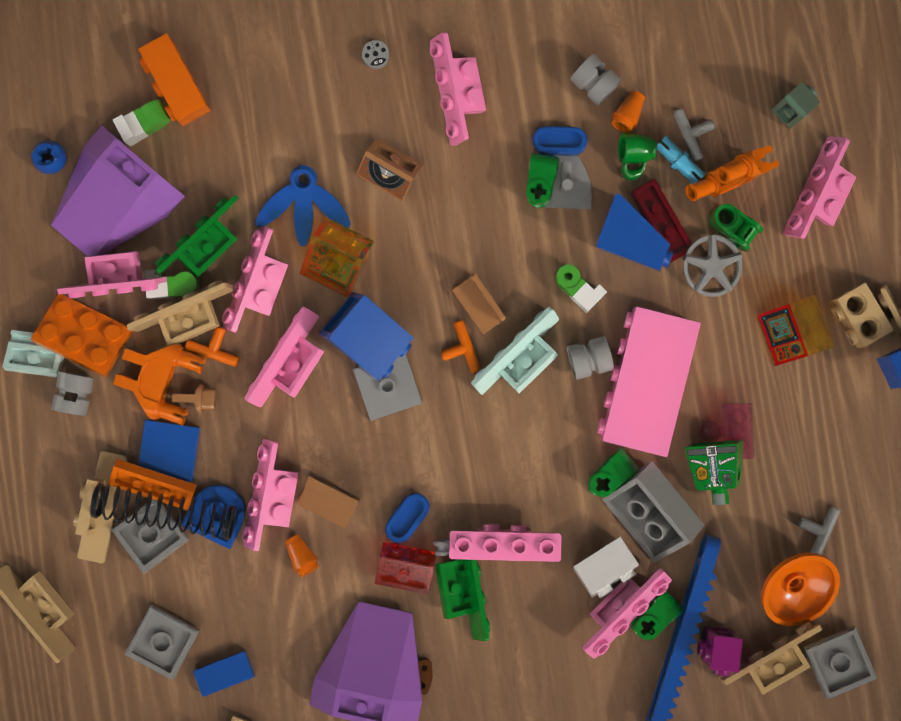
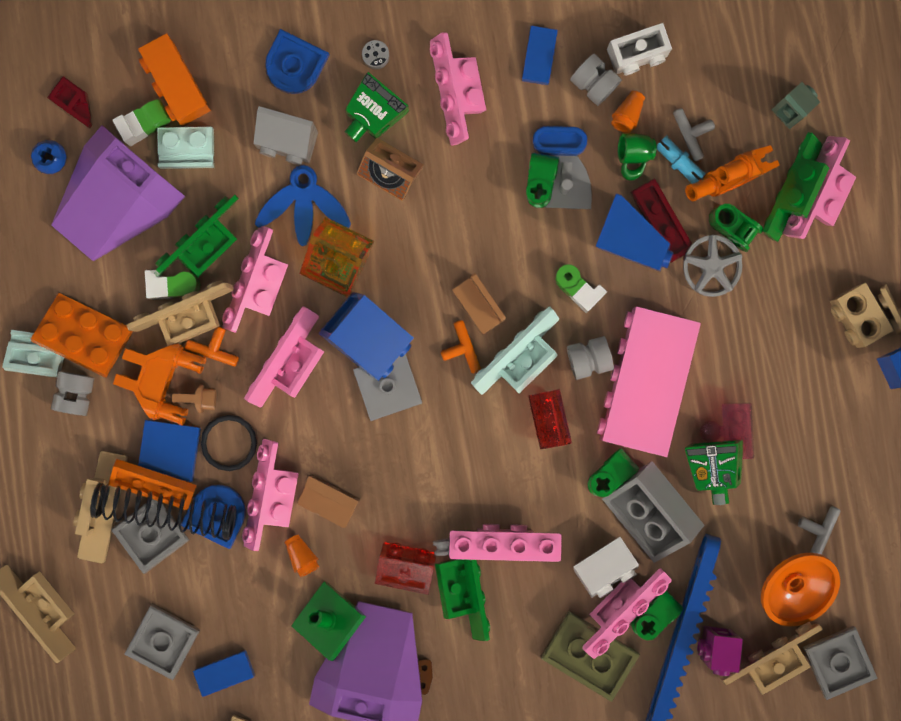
(72, 100): none -> dark red tile
(113, 271): bright pink bracket -> none
(185, 147): none -> light aqua plate
(253, 445): none -> black piece
(284, 136): none -> light grey slope
(294, 63): none -> blue tile
(328, 621): none -> green tile
(373, 109): none -> green torso
(407, 517): blue tile -> none
(539, 55): none -> blue tile
(550, 419): none -> clear red bracket
(602, 674): none -> olive tile
(638, 49): none -> white brick
(795, 330): clear yellow slope -> none
(799, 189): none -> green bracket

